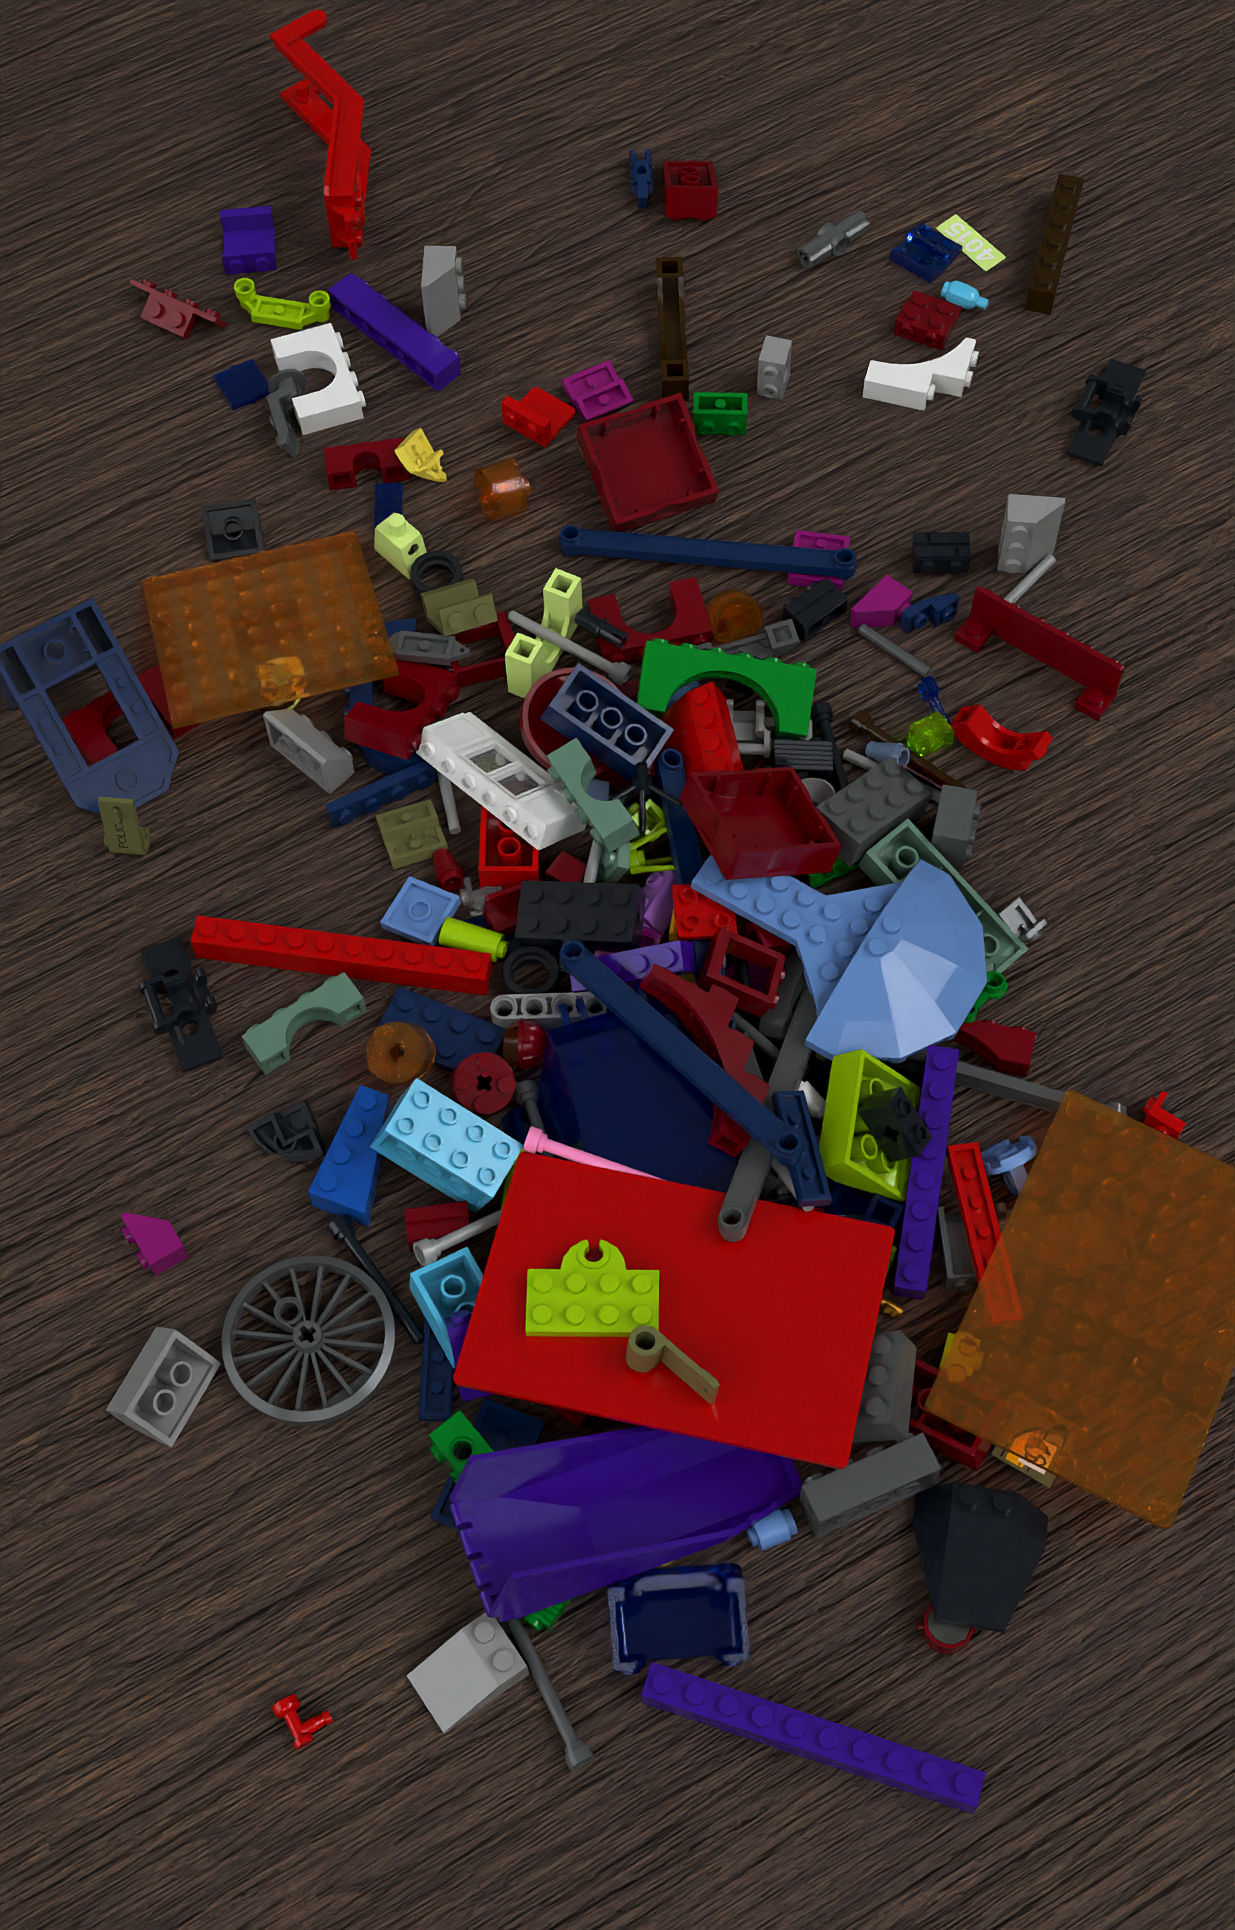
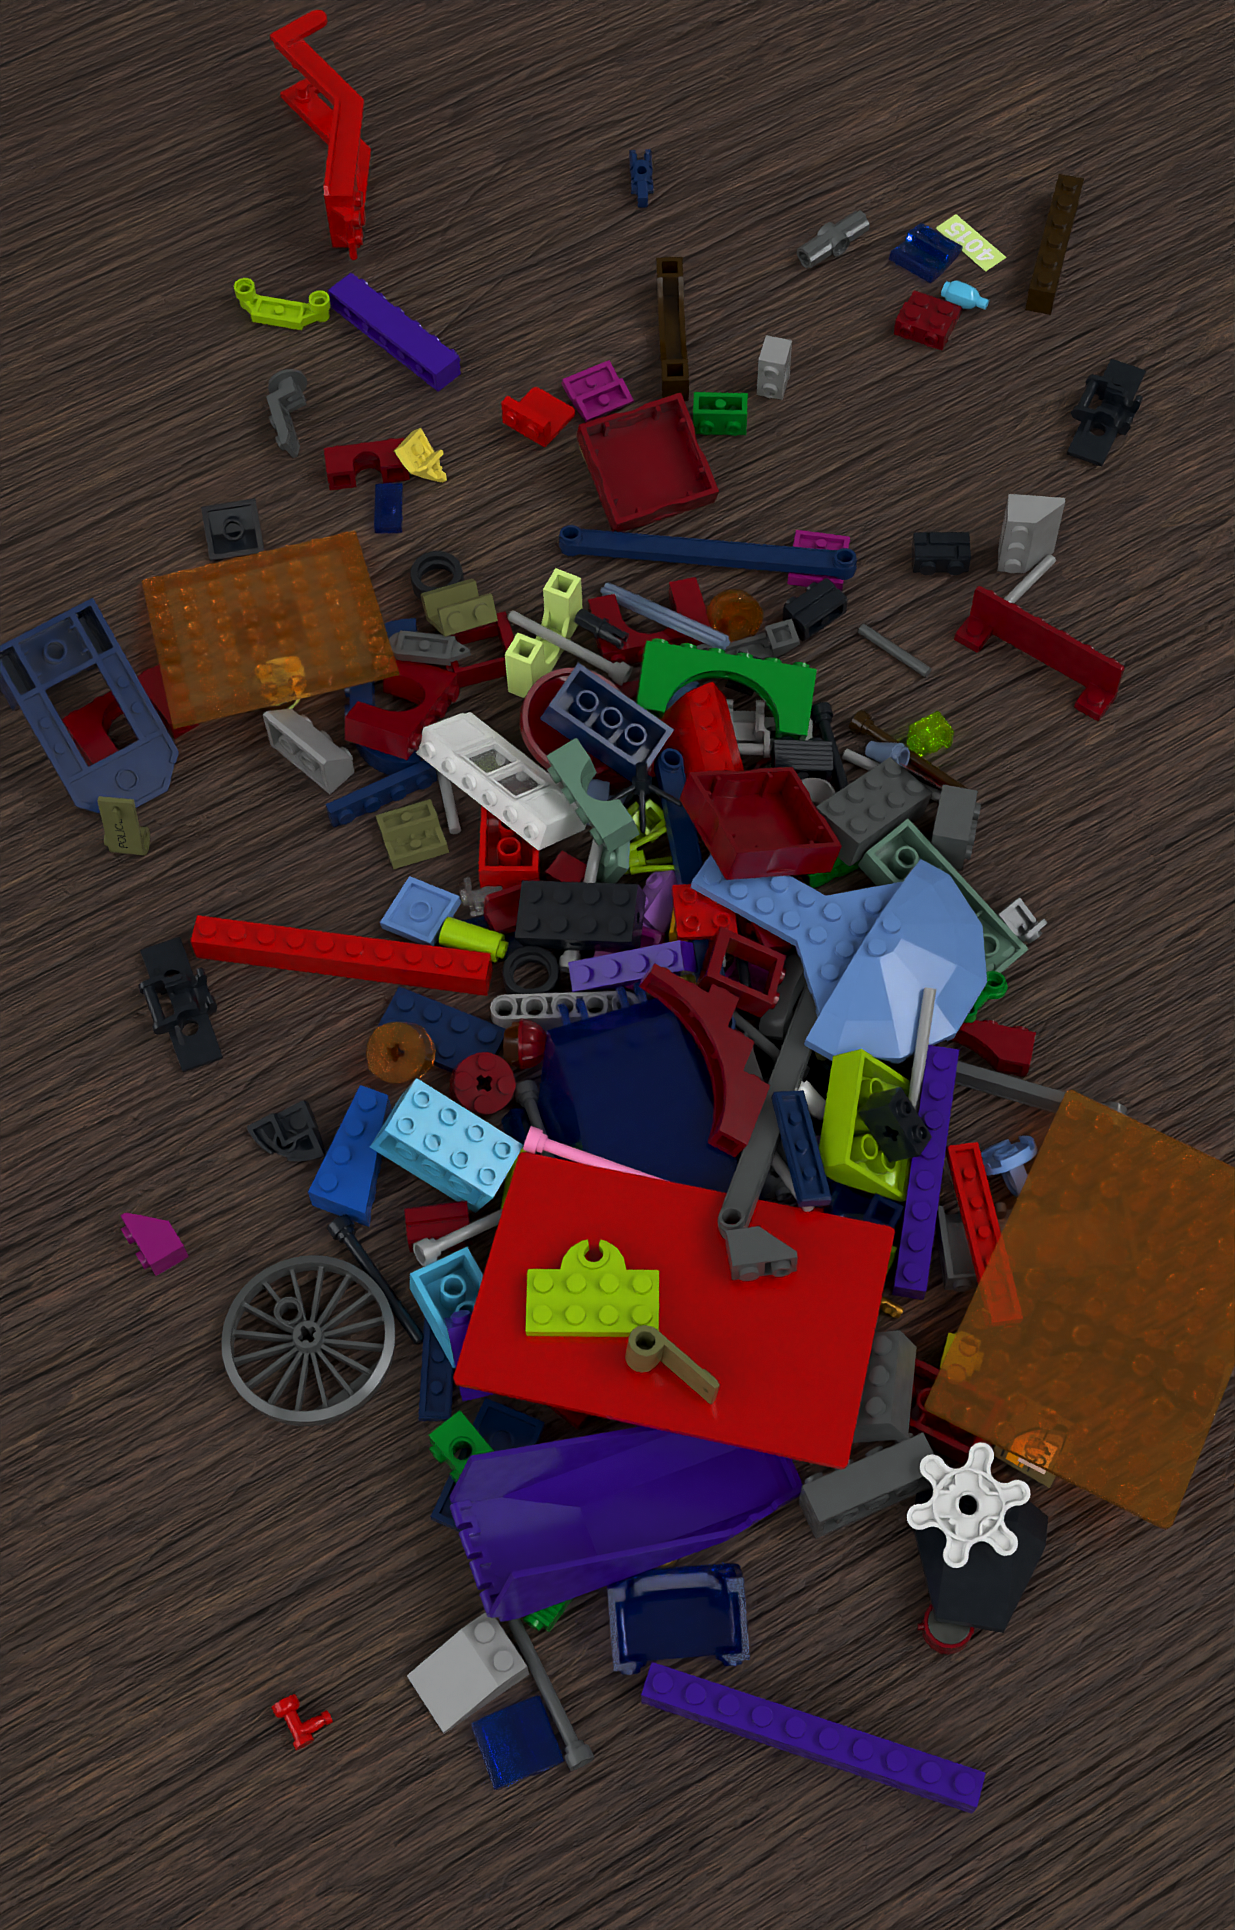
(164, 1386): light grey slope -> none
(171, 314): dark red bracket -> none
(242, 384): clear blue piece -> none
(248, 240): dark purple panel -> none
(321, 349): white arch -> none
(333, 1001): sand green arch -> none
(395, 539): yellowish green torso -> none
(442, 288): light grey slope -> none
(448, 872): dark red cone -> none
(502, 489): clear orange brick -> none
(517, 1742): none -> clear blue slope
(667, 617): none -> sand blue axle
(682, 1053): dark blue piece -> none
(689, 190): dark red slope -> none
(758, 1253): none -> dark grey slope
(772, 1529): medium blue brick -> none
(881, 604): magenta slope -> none
(916, 383): white arch -> none
(921, 1047): none -> light grey bar
(929, 692): clear blue bar -> none
(934, 609): dark blue slope -> none
(992, 1503): none -> white plate
(995, 743): red arch -> none
(1160, 1119): red bracket -> none

